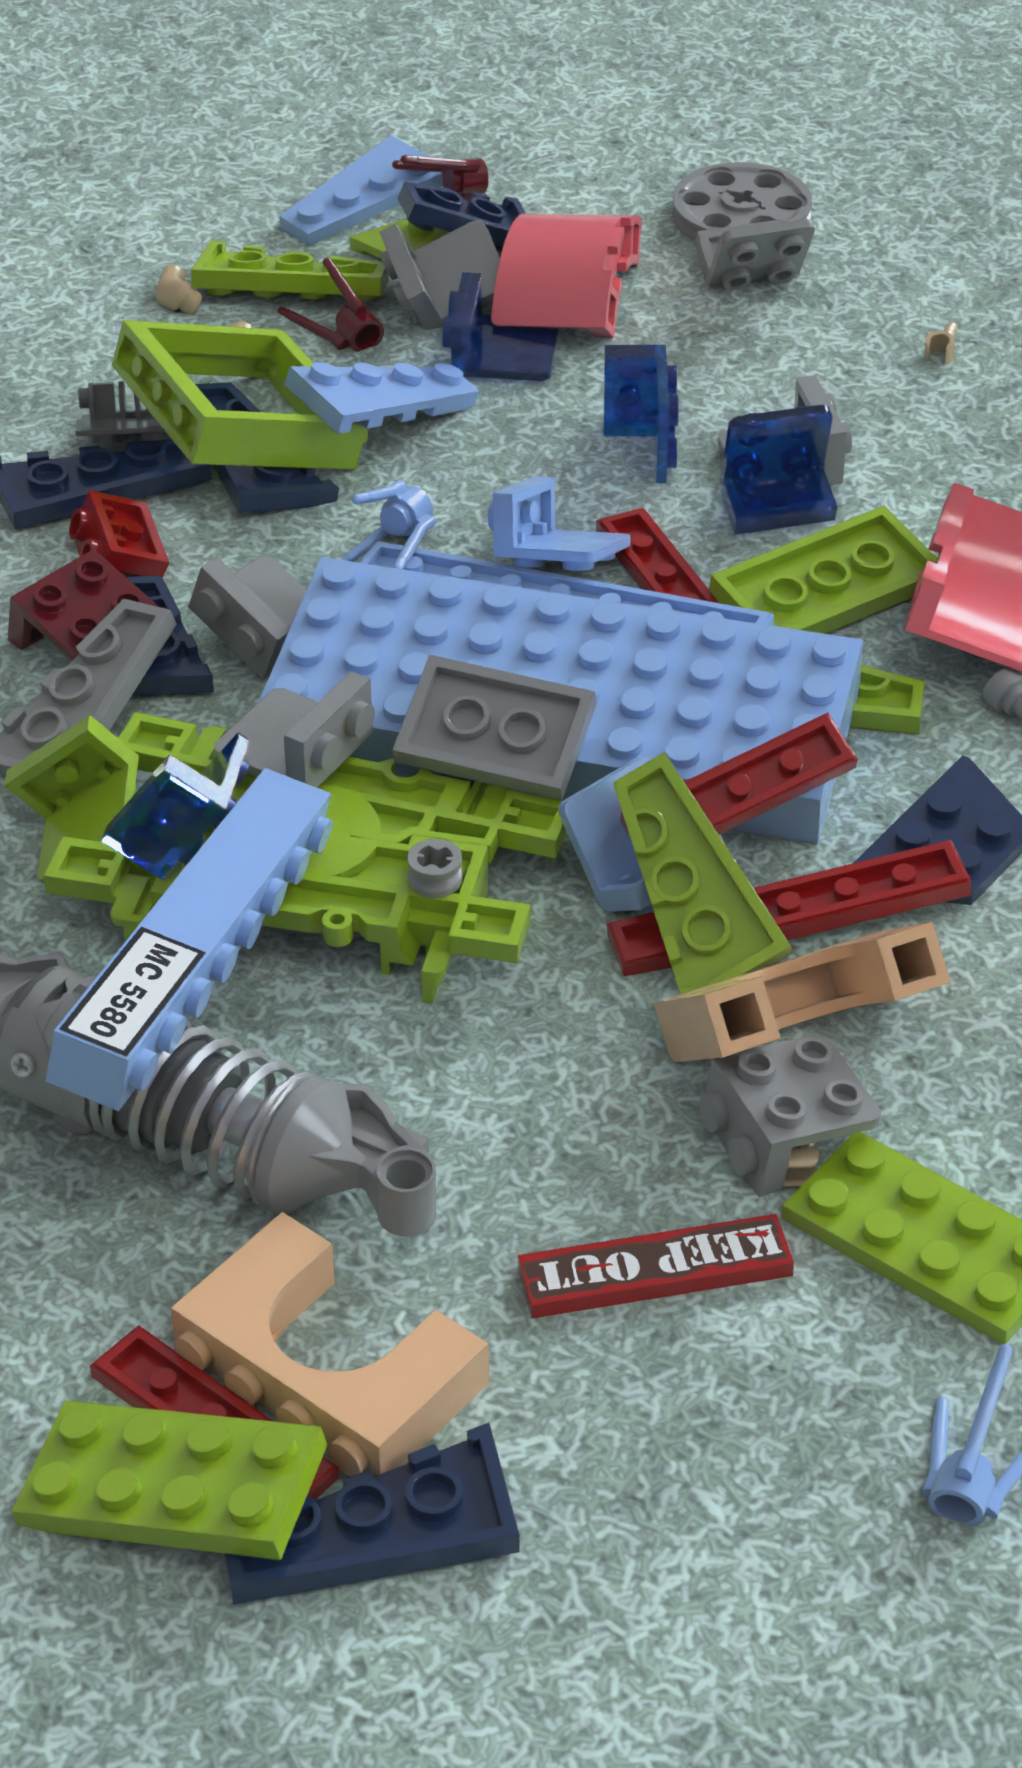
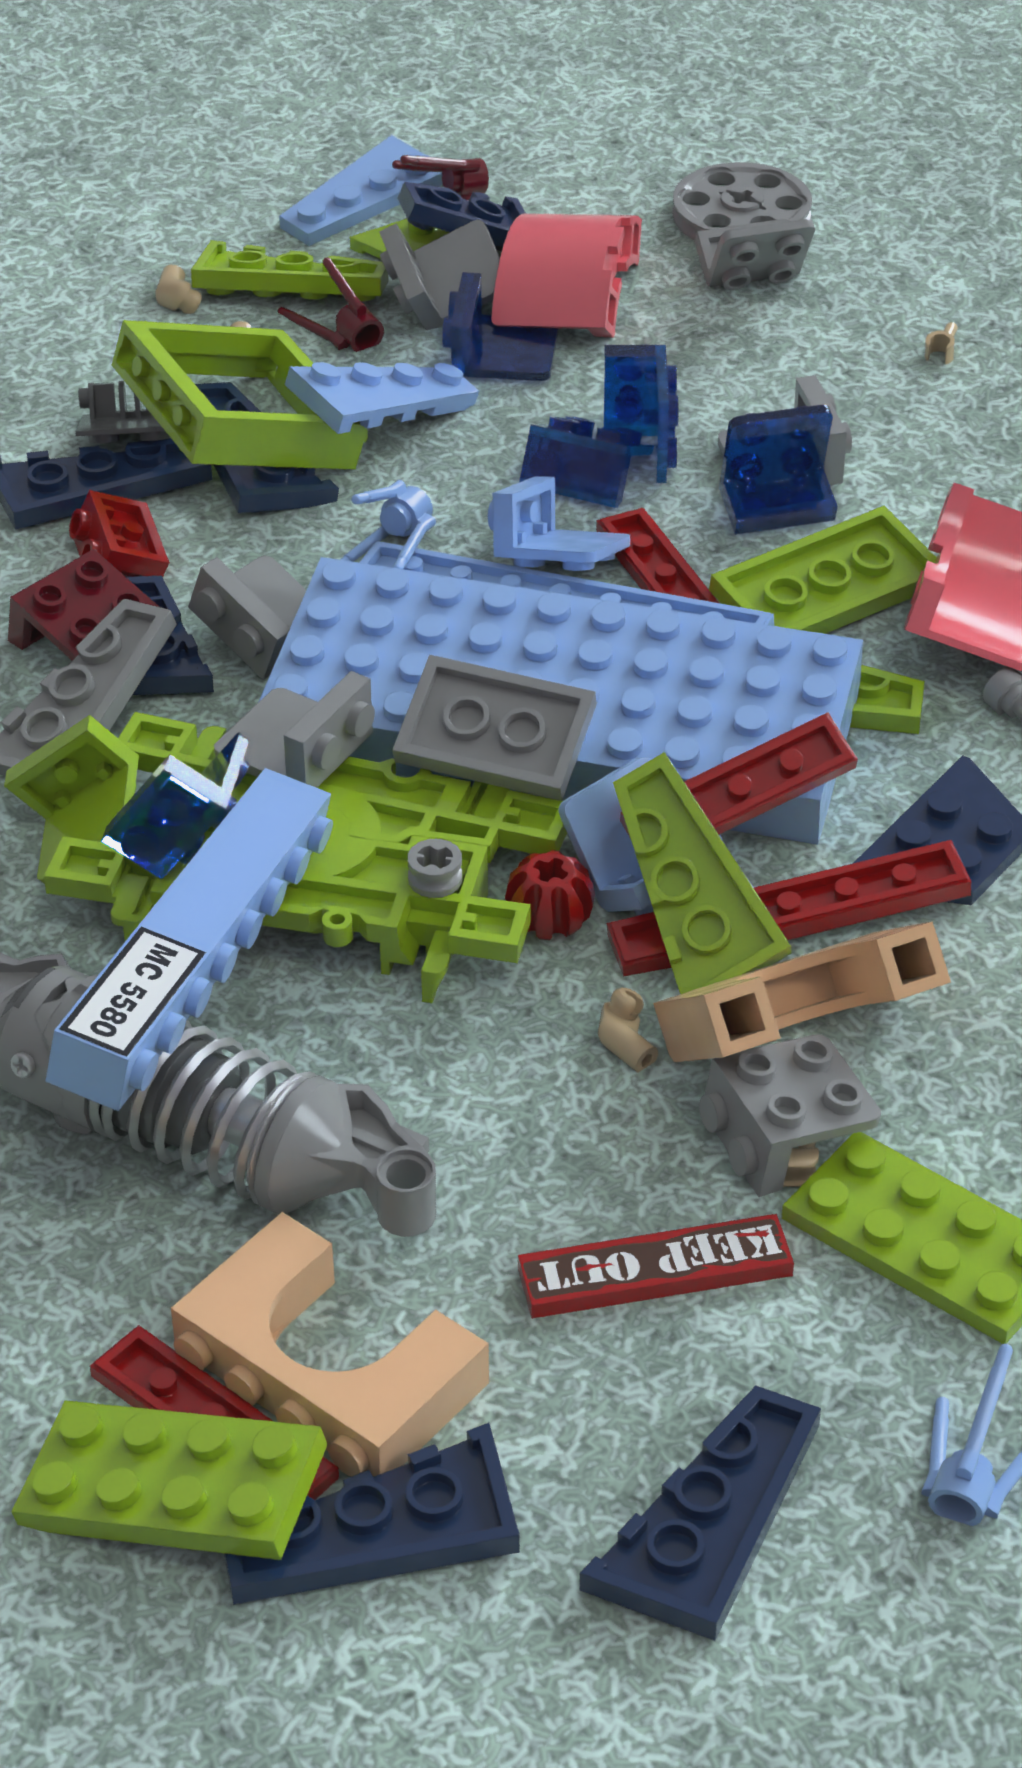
(557, 891): none -> red piece
(582, 460): none -> clear blue bracket
(620, 1028): none -> tan arm
(708, 1524): none -> dark blue wing

